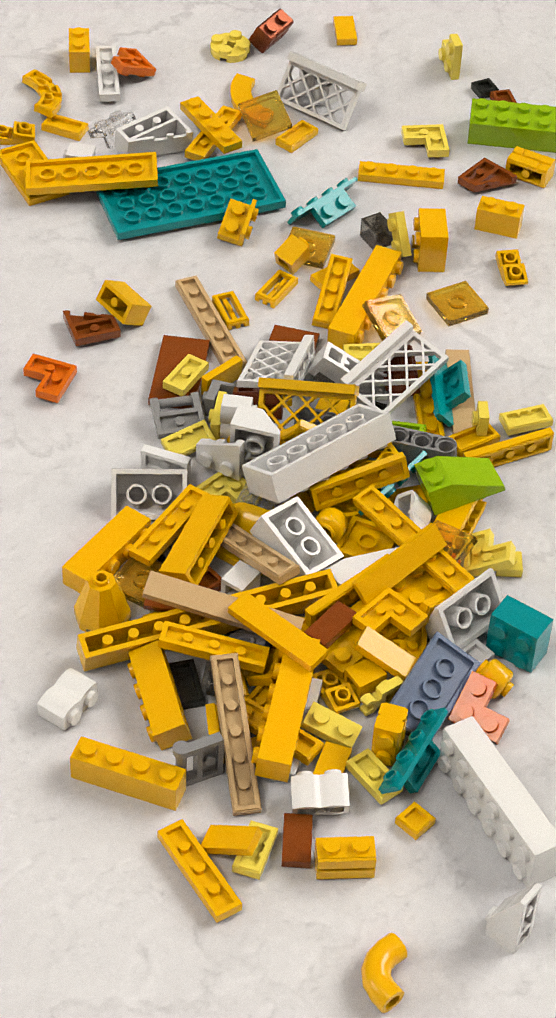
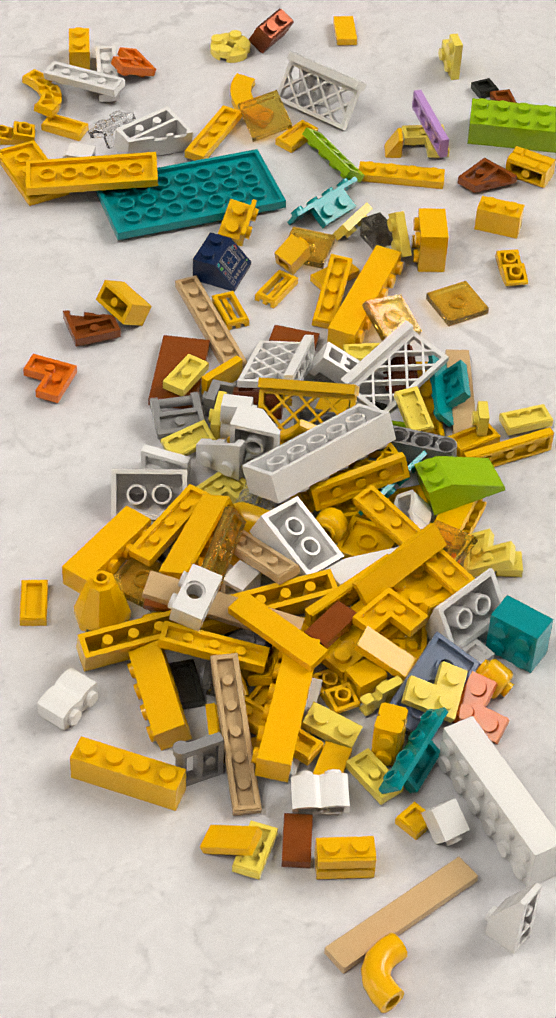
(33, 602): none -> yellow tile
(84, 78): none -> white plate
(194, 611): none -> white brick
(199, 870): yellow plate -> none
(211, 125): yellow plate -> none
(220, 262): none -> dark blue slope
(224, 542): none -> clear yellow plate
(331, 153): none -> lime plate
(348, 227): none -> light yellow plate
(394, 145): none -> yellow slope
(401, 913): none -> tan tile
(413, 409): none -> light yellow plate
(430, 123): none -> lavender tile
(443, 693): none -> light yellow plate
(446, 822): none -> white brick

